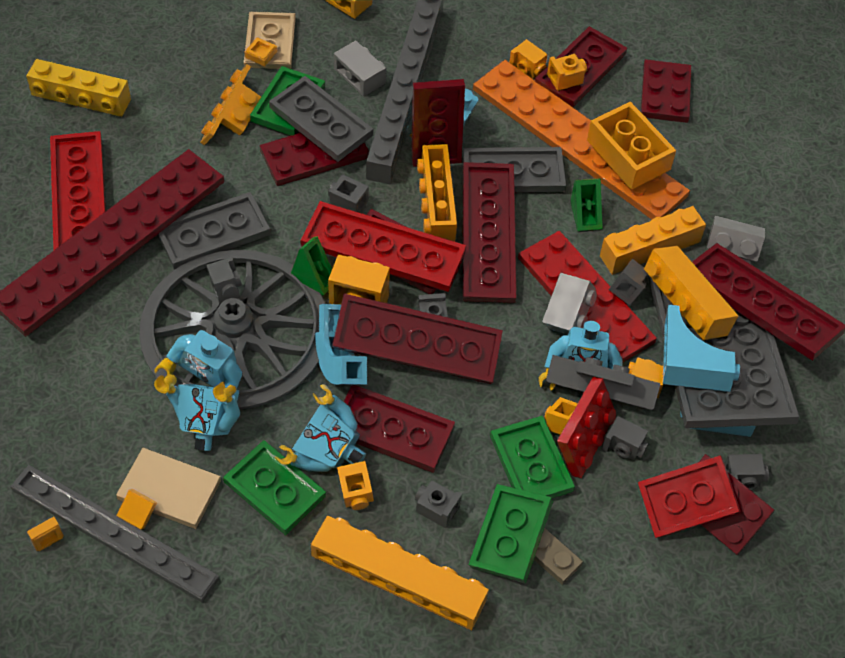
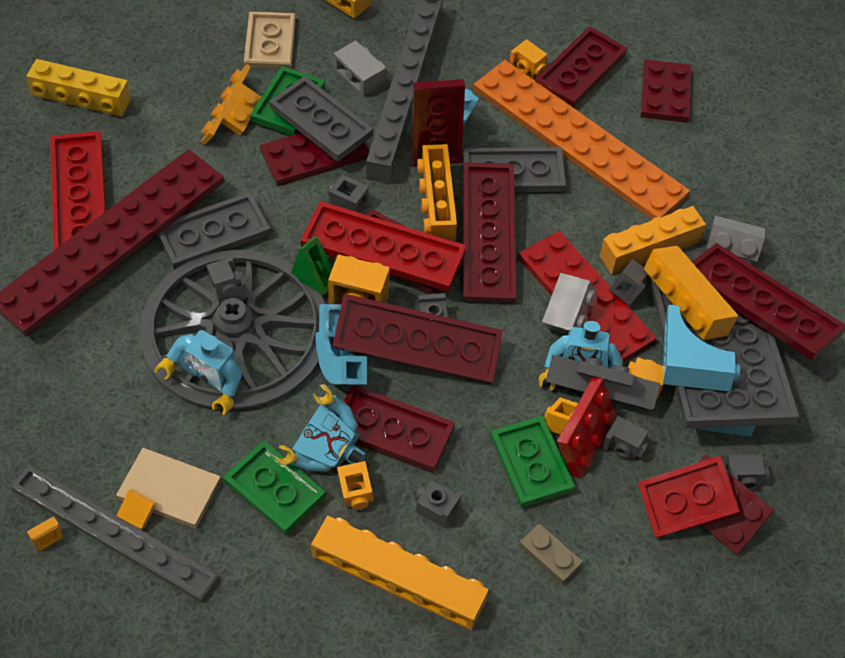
(202, 408): medium azure torso -> none
(260, 51): light orange tile -> none
(511, 533): green plate -> none
(566, 71): light orange brick -> none
(587, 204): green slope -> none
(631, 145): light orange brick -> none

